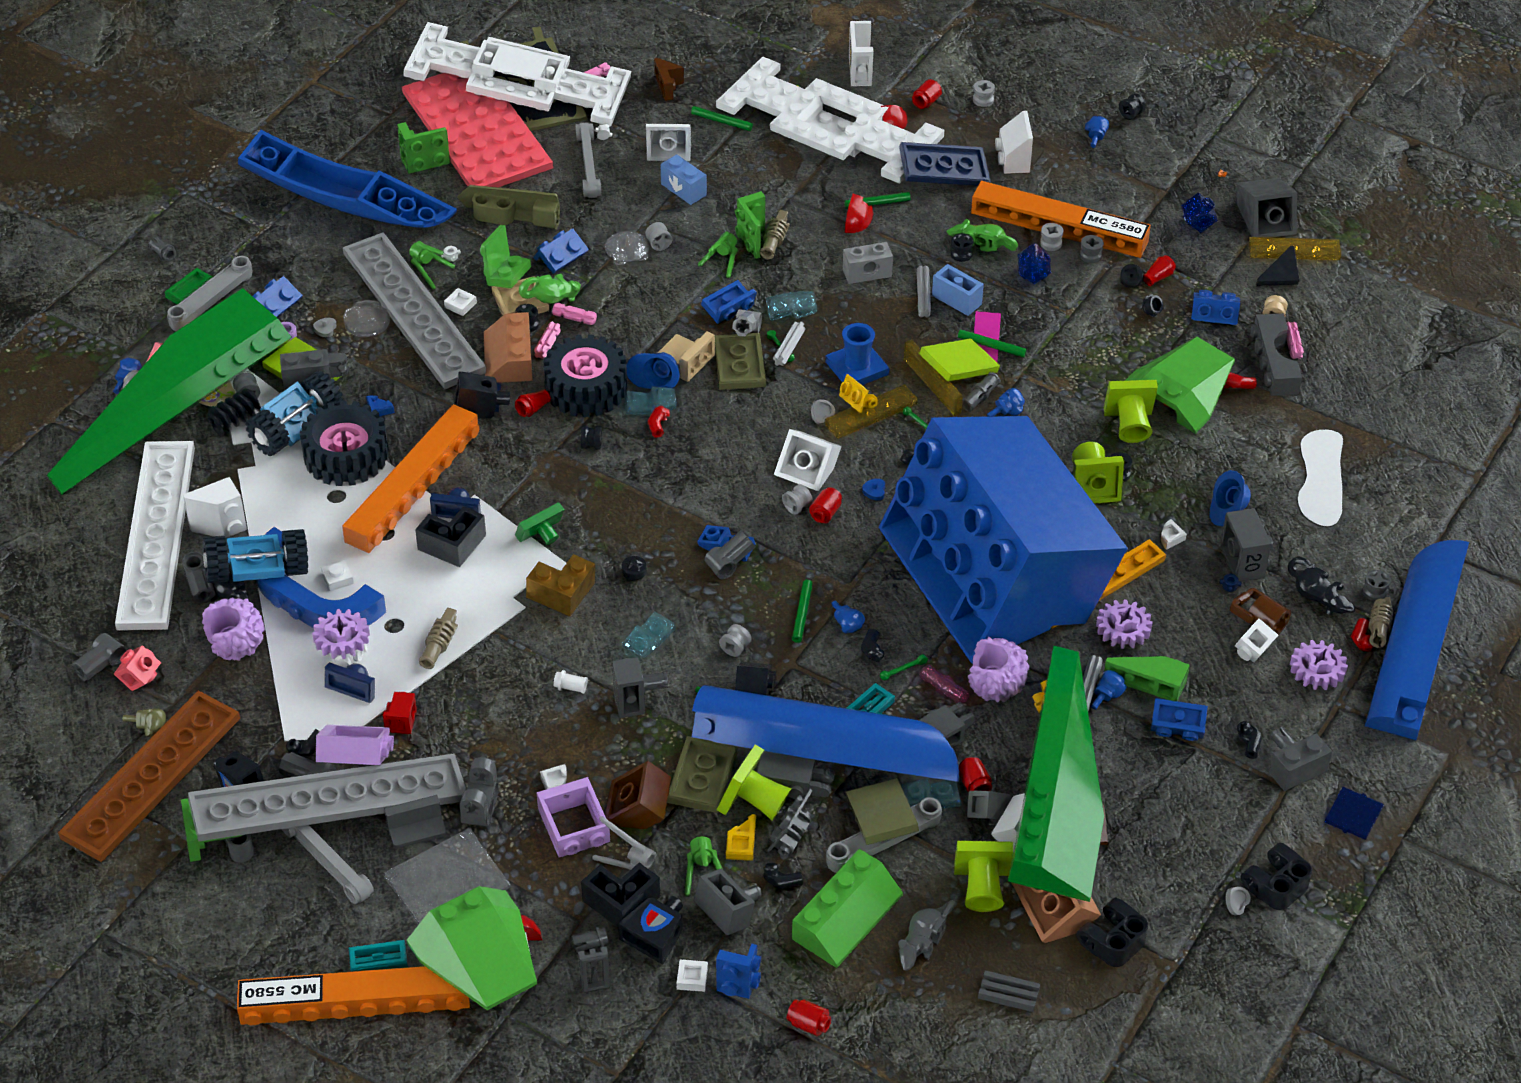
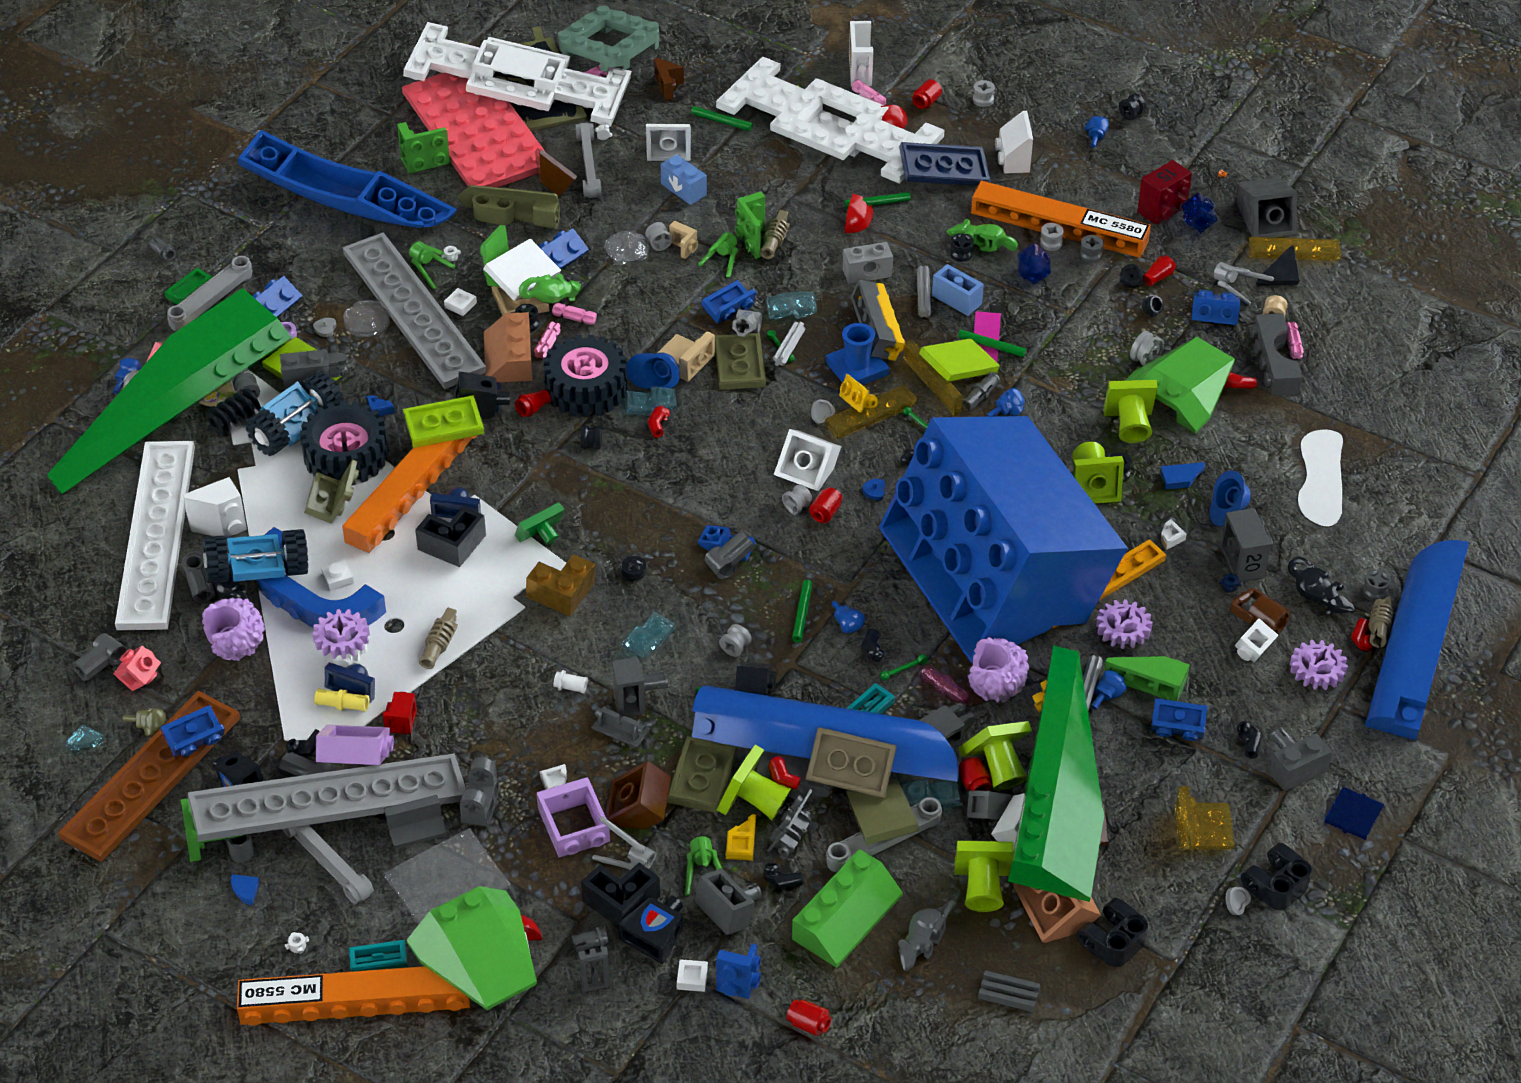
(83, 738): none -> clear light blue tile
(192, 731): none -> blue bracket
(245, 887): none -> blue tile
(297, 942): none -> white piece
(329, 495): none -> olive bracket
(341, 700): none -> light yellow pin
(443, 421): none -> lime tile
(518, 265): none -> white tile
(552, 173): none -> reddish brown slope
(620, 727): none -> dark grey hinge
(642, 35): none -> sand green plate
(684, 237): none -> tan bracket
(780, 774): none -> red arm
(851, 762): none -> dark tan tile
(868, 92): none -> bright pink axle
(875, 310): none -> dark grey piece
(998, 748): none -> lime plant
(1146, 348): none -> light grey wheel
(1164, 192): none -> dark red brick
(1180, 475): none -> blue tile
(1202, 823): none -> clear yellow bracket
(1227, 273): none -> light grey plant

